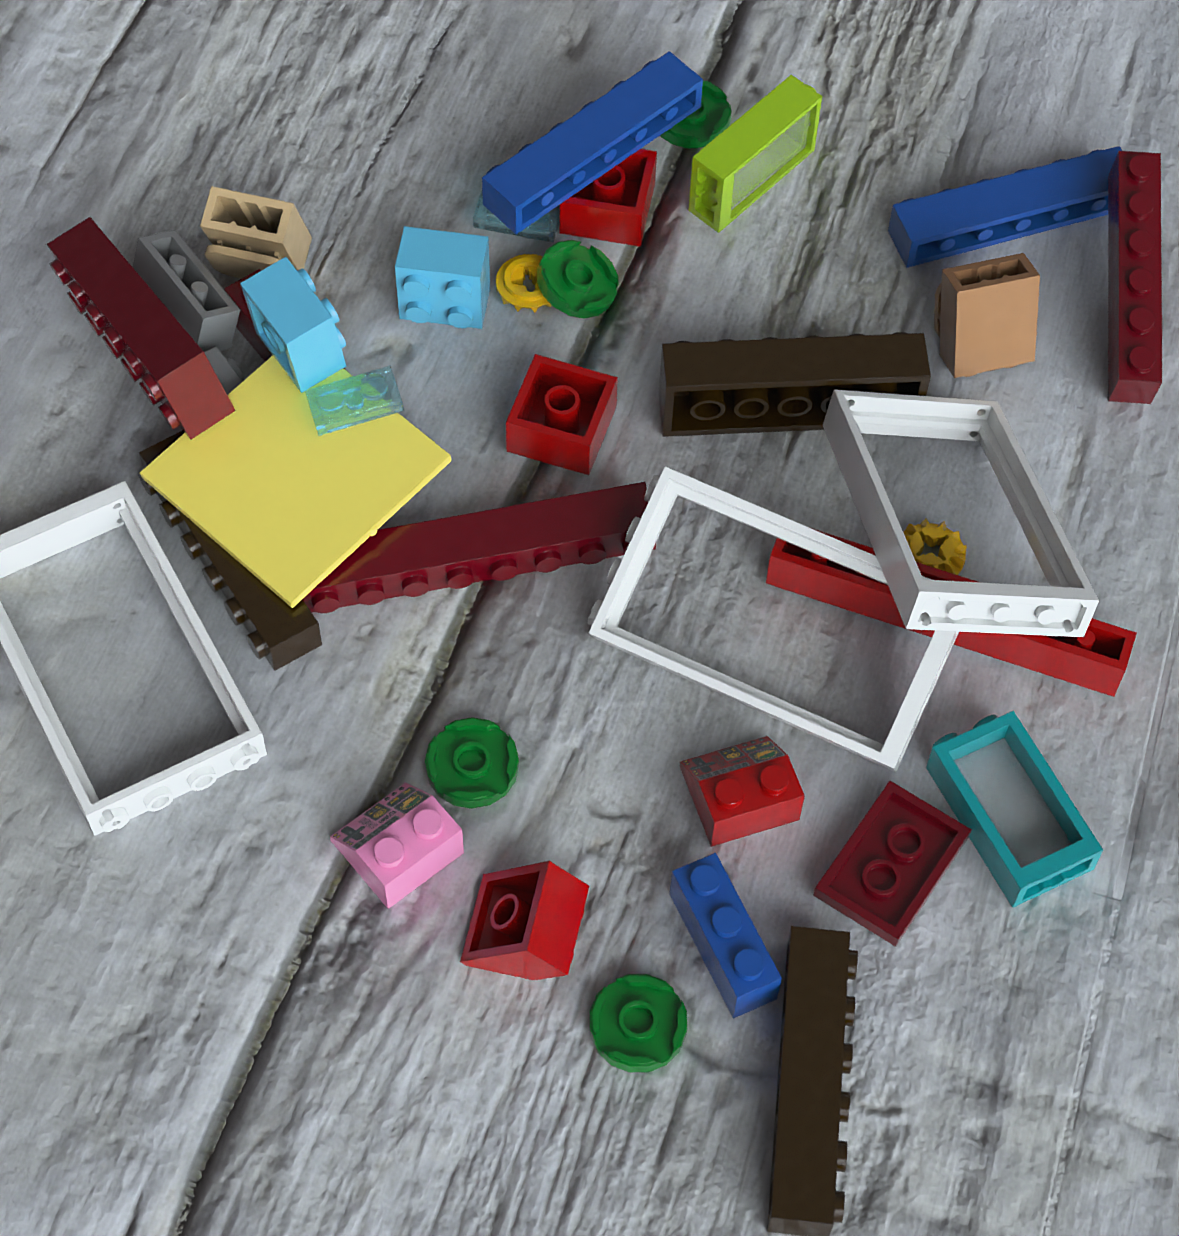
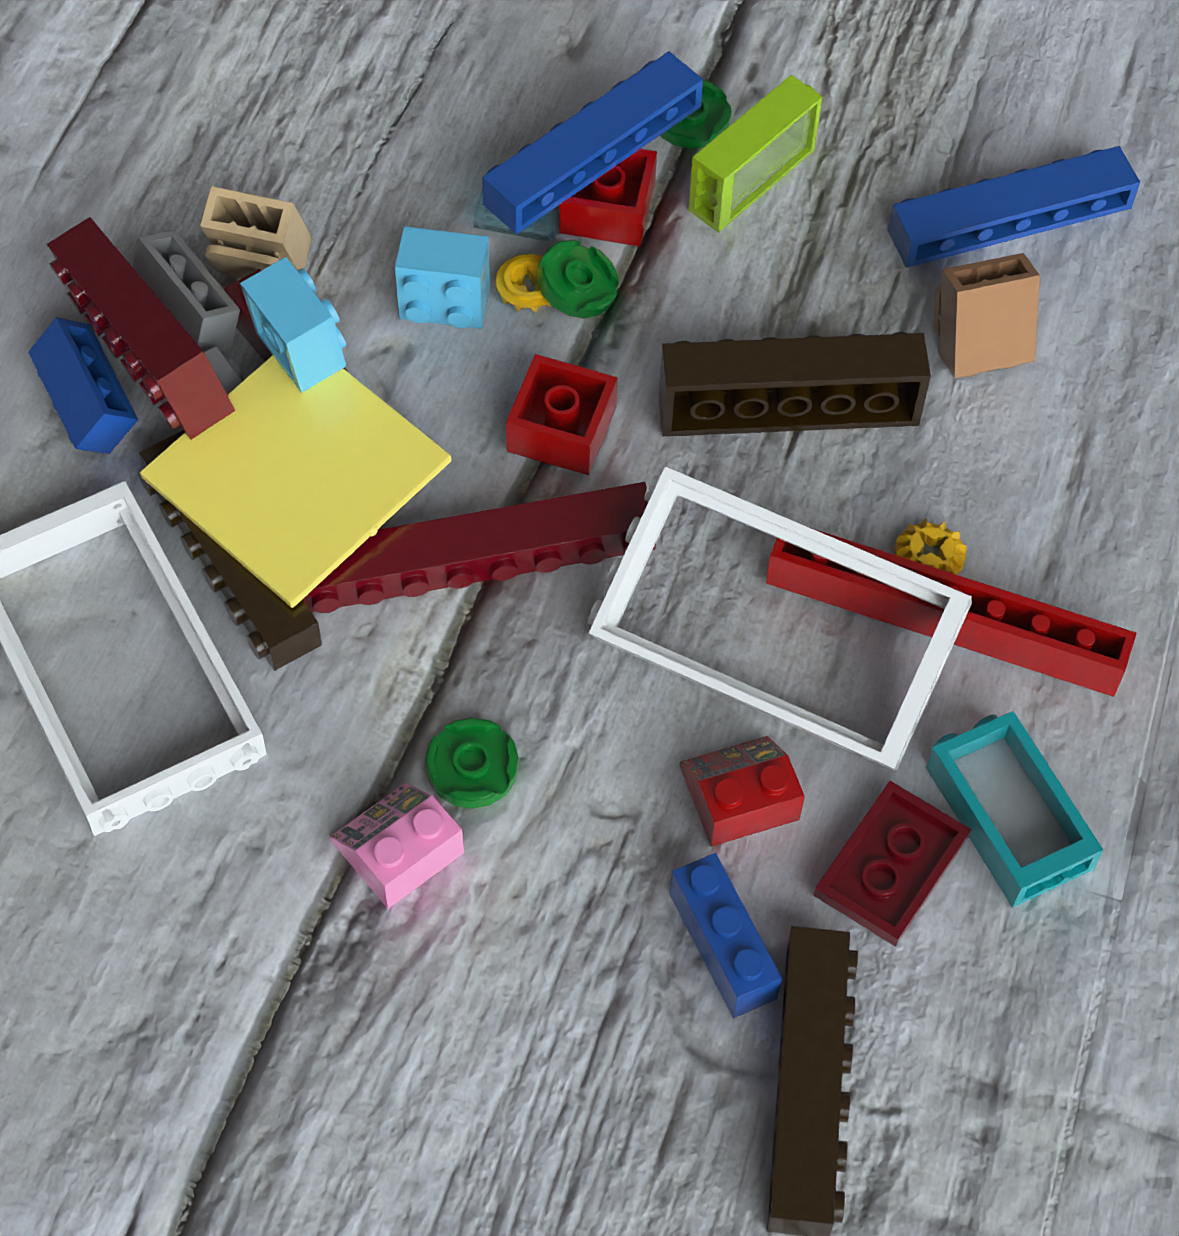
(82, 386): none -> blue brick
(354, 400): clear light blue plate -> none
(526, 922): red slope -> none
(638, 1023): green tile -> none
(954, 605): white door -> none
(1134, 278): dark red brick -> none

